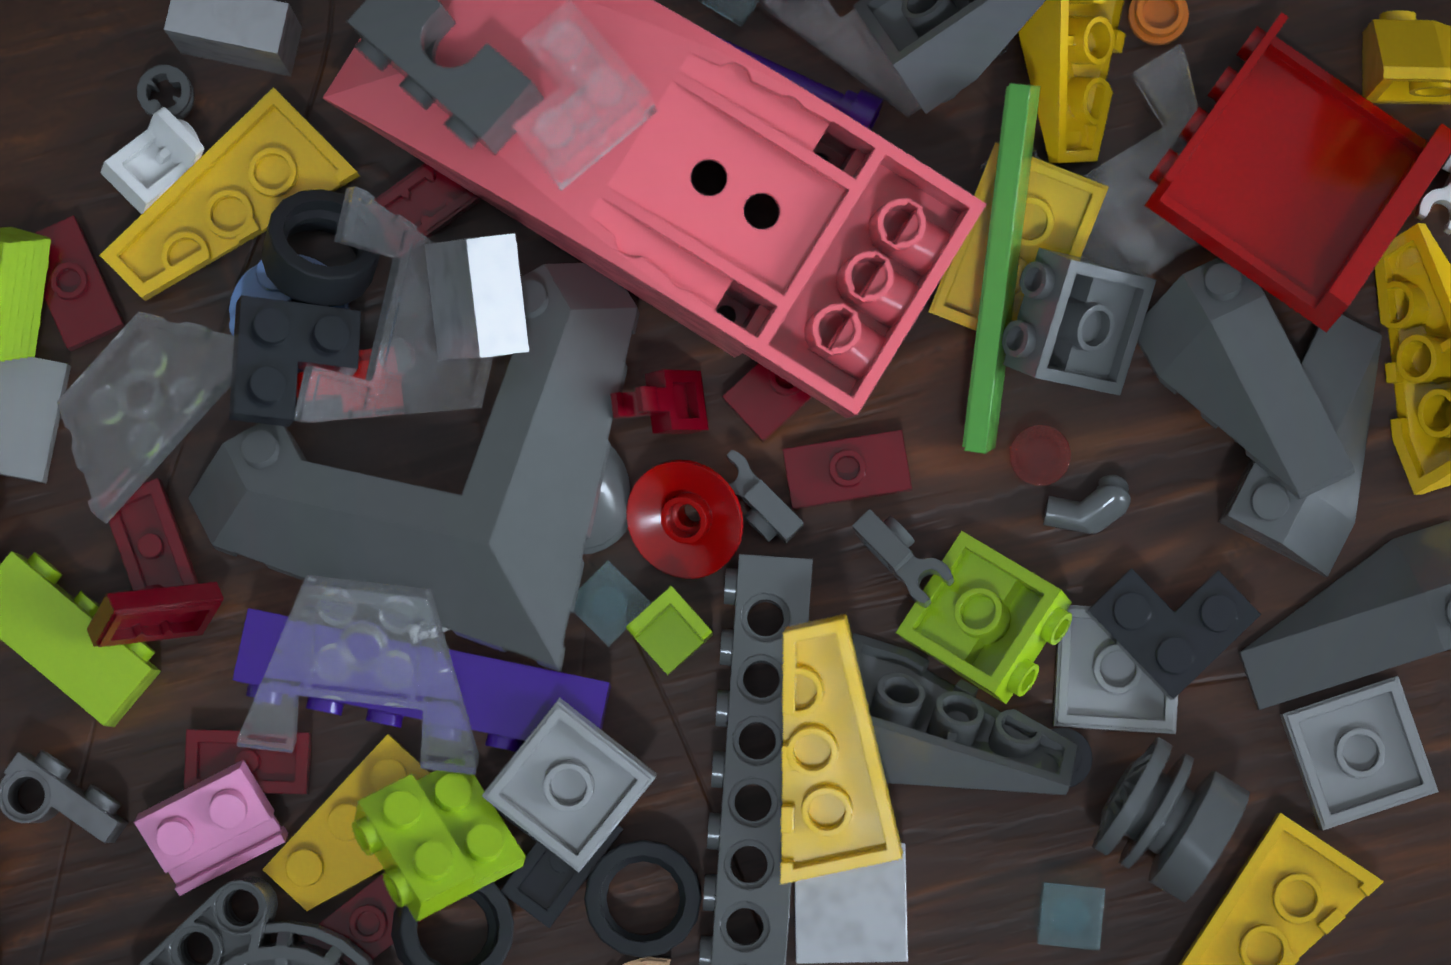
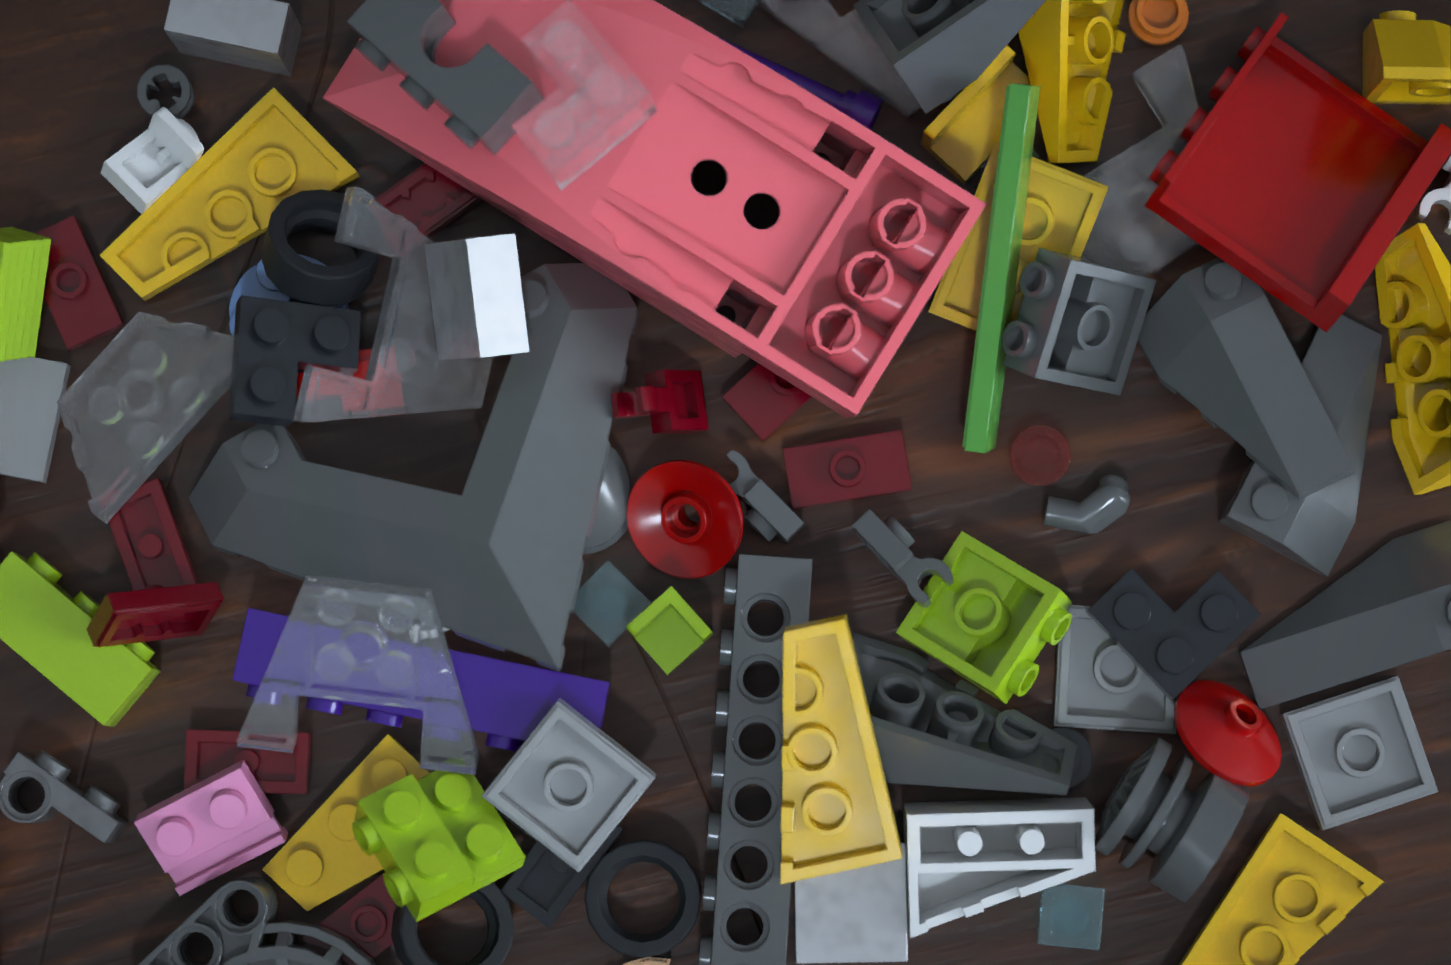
(973, 121): none -> yellow panel
(989, 852): none -> white wedge
(1227, 733): none -> red dish

